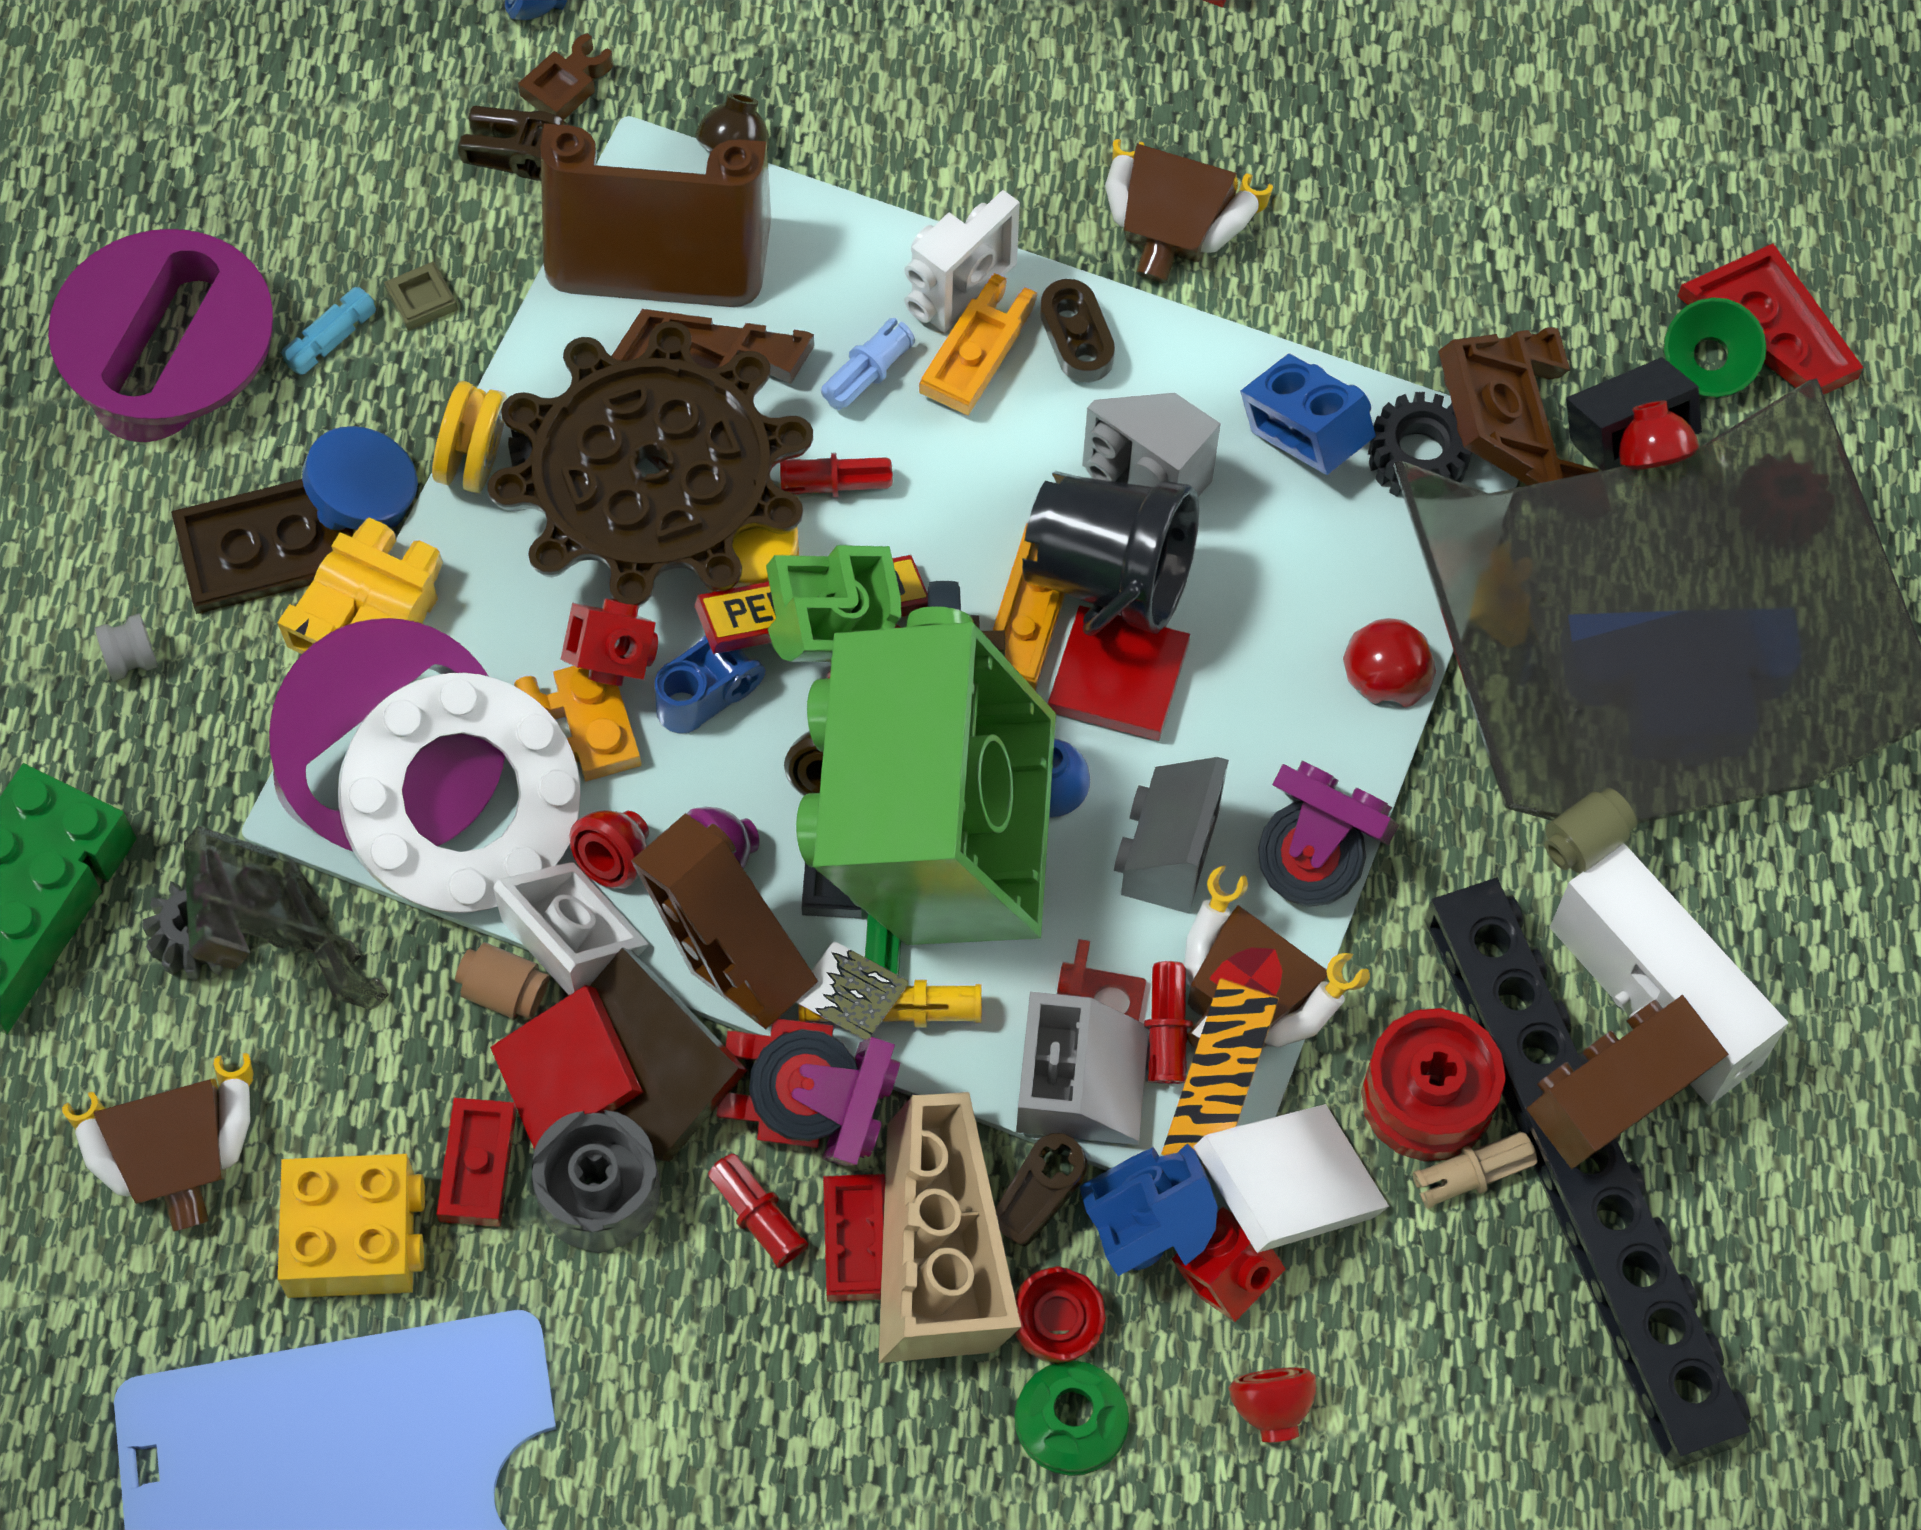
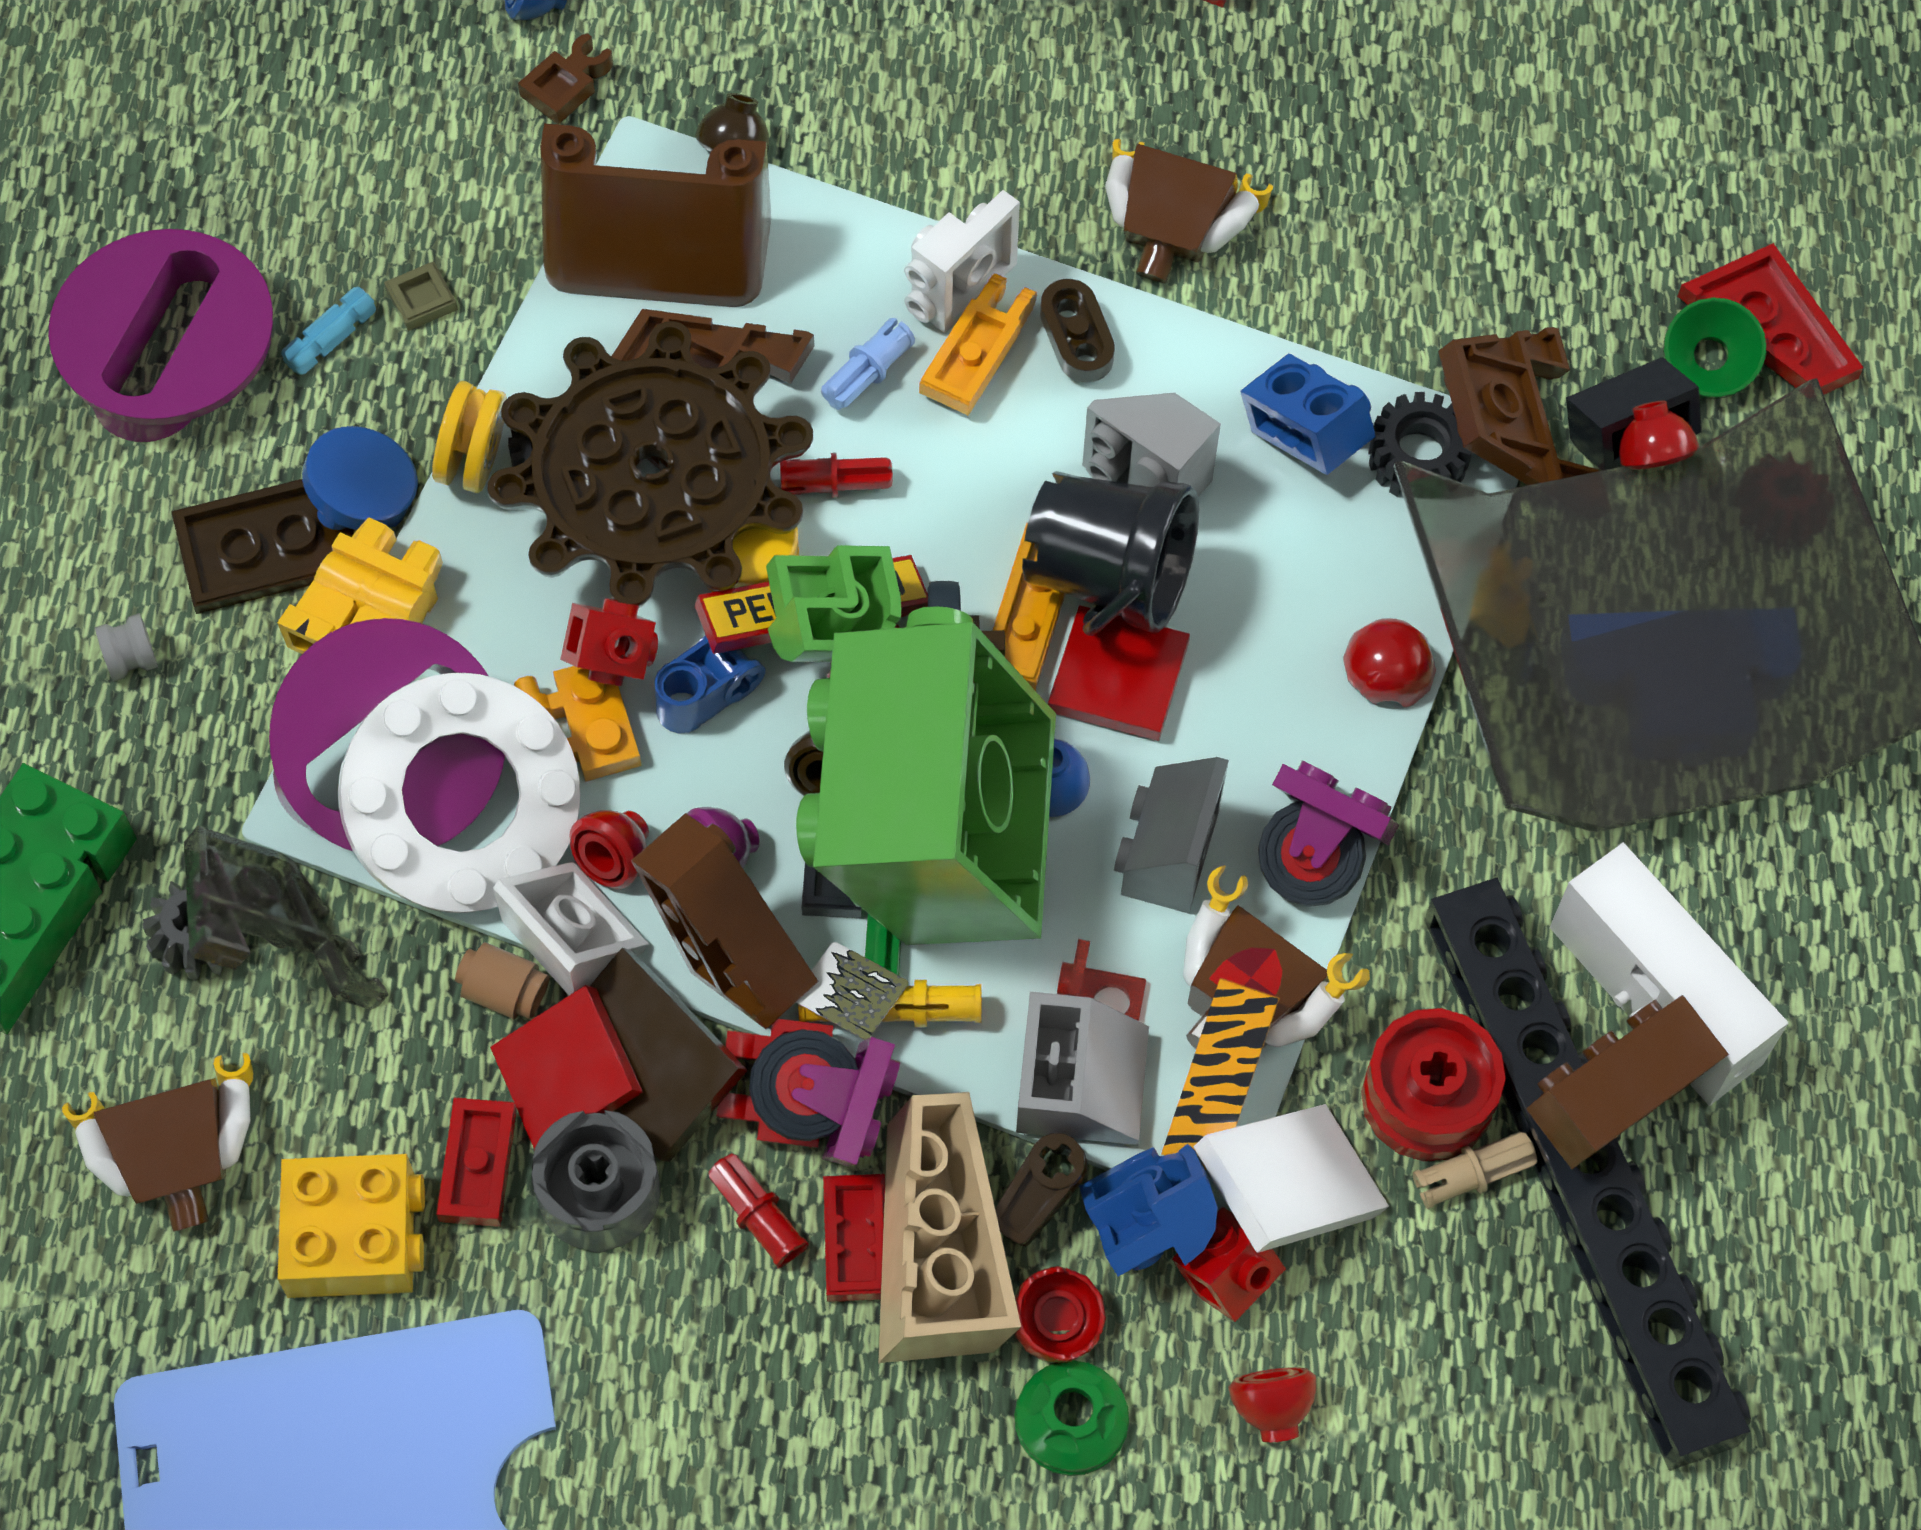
(506, 140): dark brown piece -> none
(1168, 1024): red axle -> none
(1589, 830): olive brick -> none

